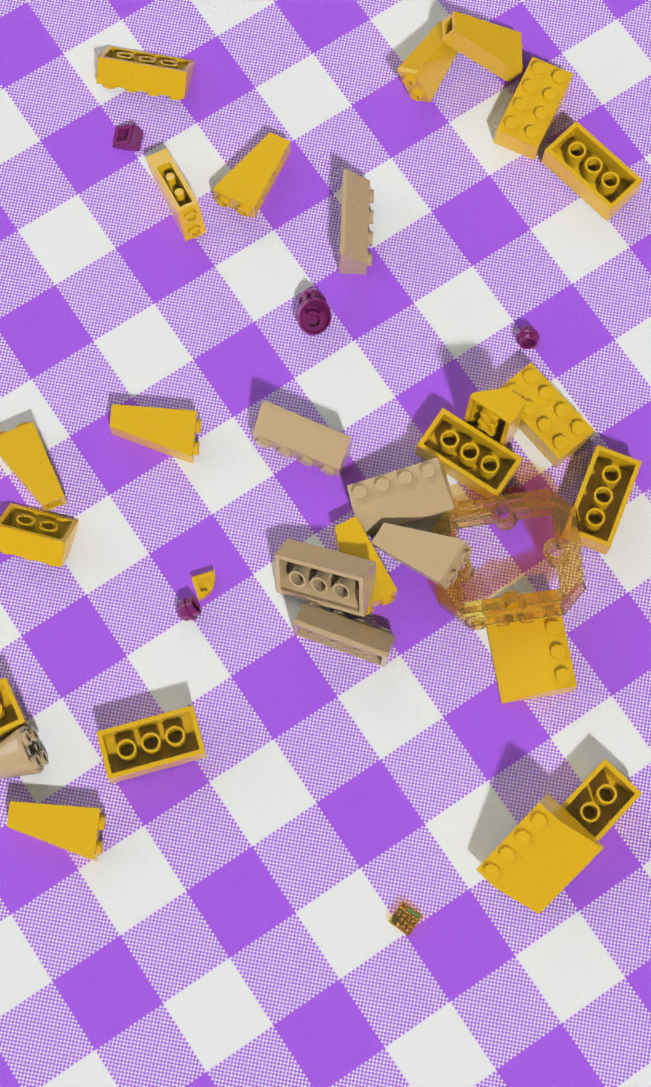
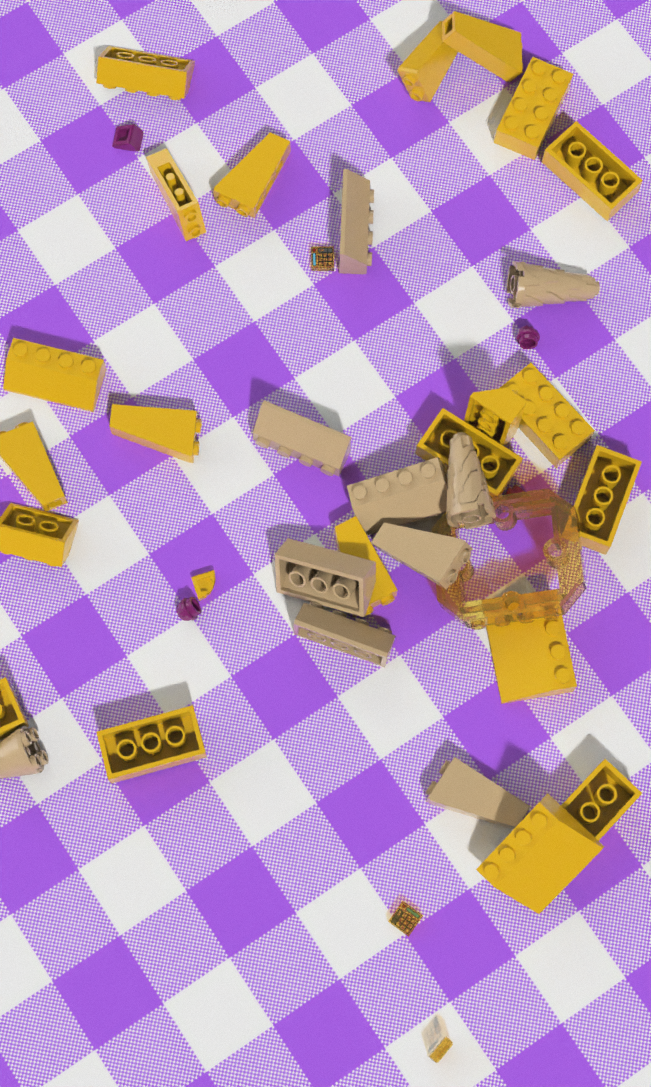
(53, 374): none -> yellow slope
(62, 826): yellow slope -> none
(313, 312): magenta hair -> none
(322, 258): none -> clear yellow tile
(440, 1050): none -> clear yellow tile
(467, 488): none -> tan cone
(474, 795): none -> tan slope
(537, 285): none -> tan cone

